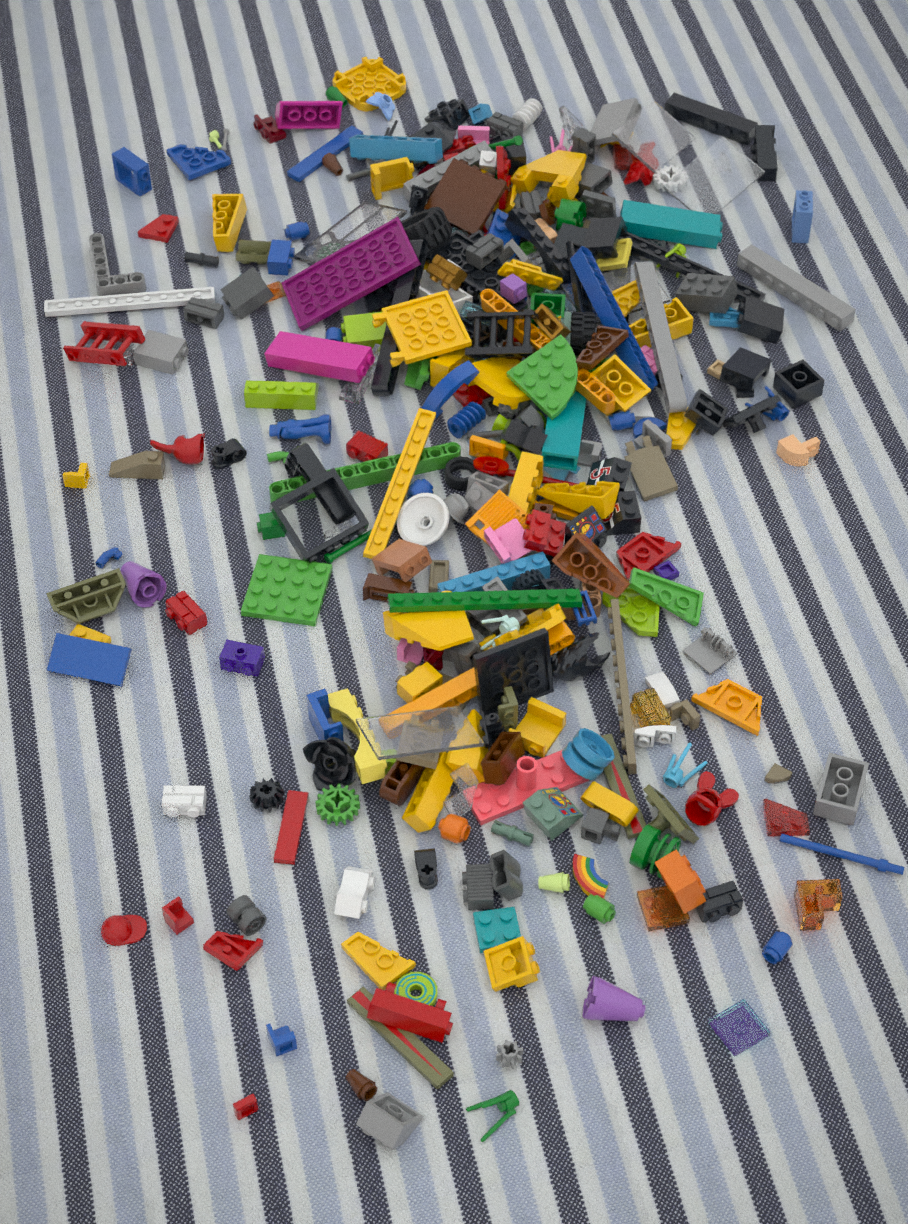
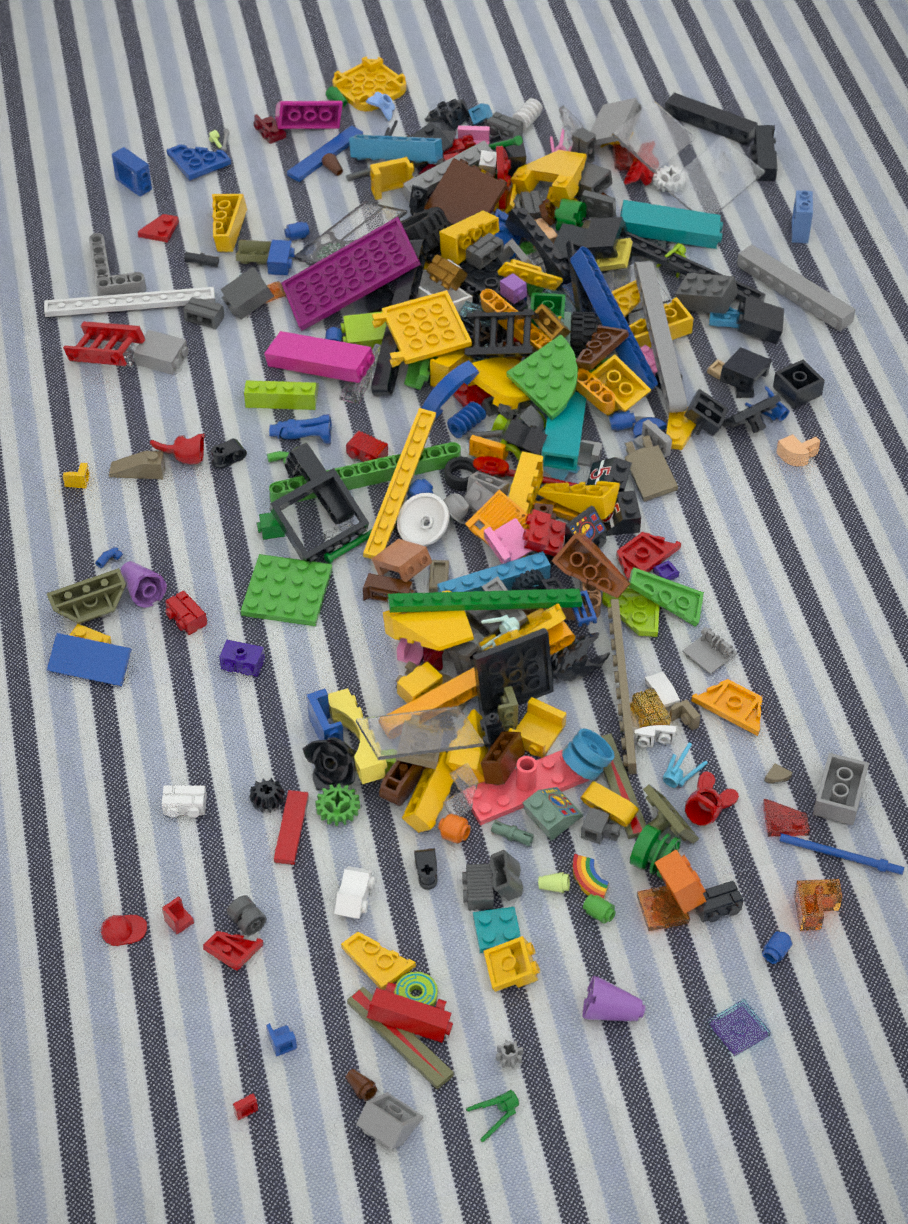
(459, 236): none -> yellow wedge

